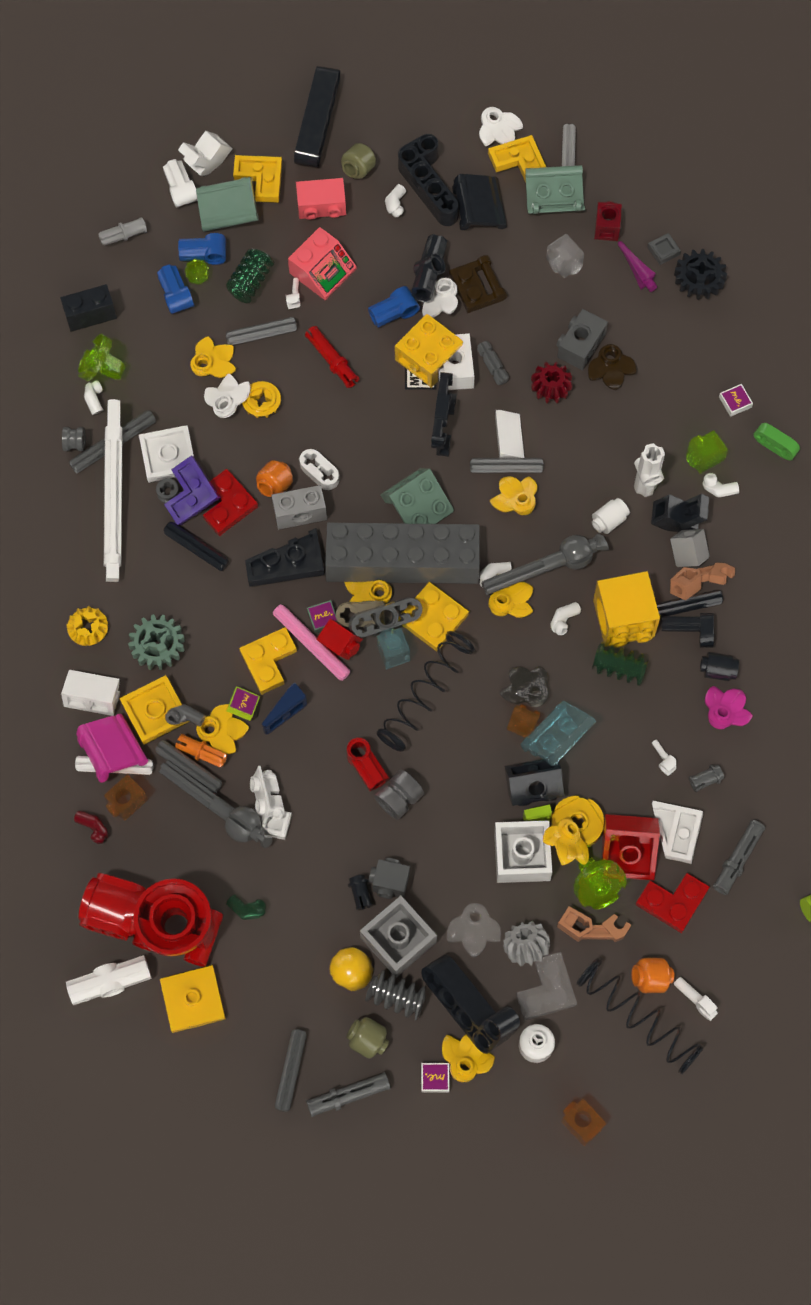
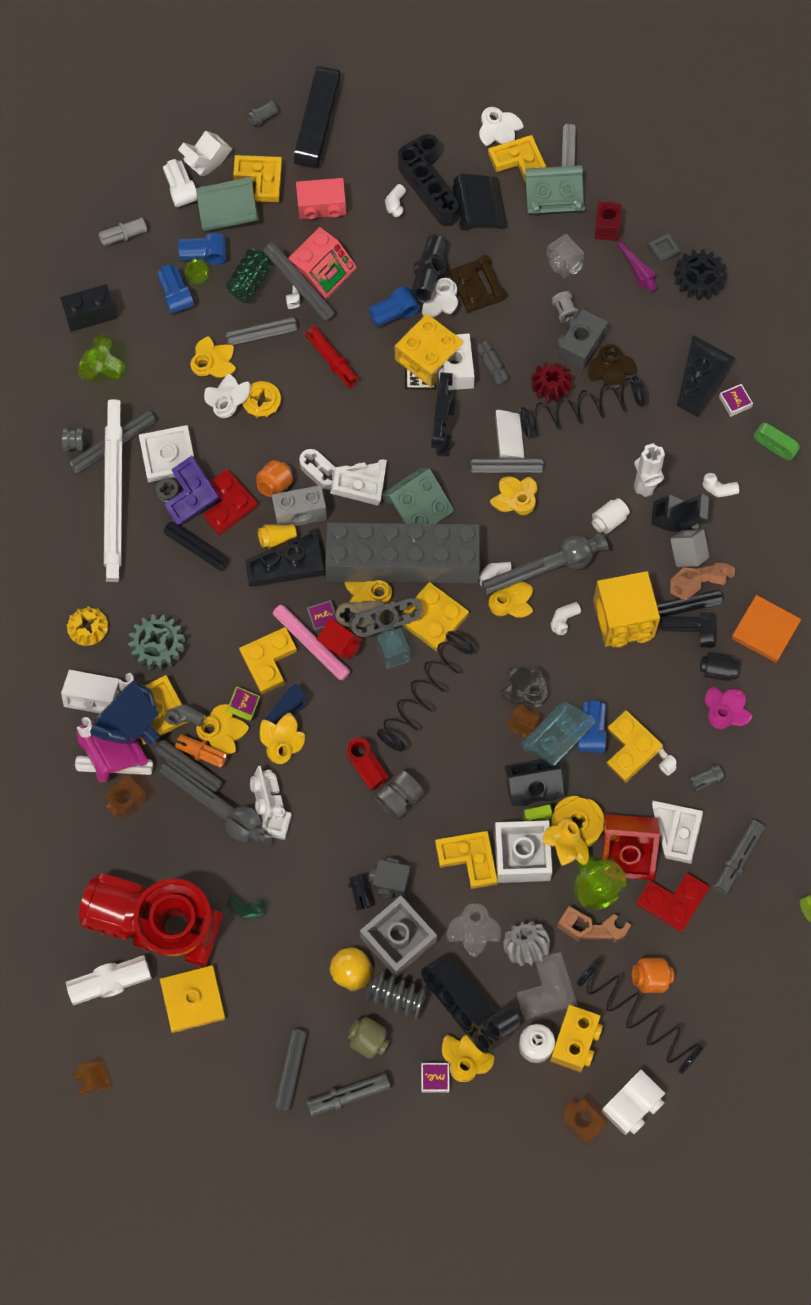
(91, 398): white arm -> none
(93, 1078): none -> clear orange tile
(94, 823): dark red arm -> none
(125, 716): none -> dark blue torso
(262, 113): none -> dark grey pin
(274, 535): none -> yellow cone
(282, 735): none -> yellow plate
(298, 281): none -> dark grey axle
(358, 161): olive head -> none
(360, 481): none -> white wing
(470, 850): none -> yellow plate
(565, 306): none -> light grey bush
(575, 1039): none -> yellow brick
(595, 738): none -> blue piece
(620, 663): clear green piece -> none
(633, 1103): none -> white brick
(635, 382): none -> black piece
(638, 747): none -> yellow plate
(702, 375): none -> black wing
(703, 1003): white bar -> none
(706, 451): clear neon green brick -> none
(766, 628): none -> orange tile

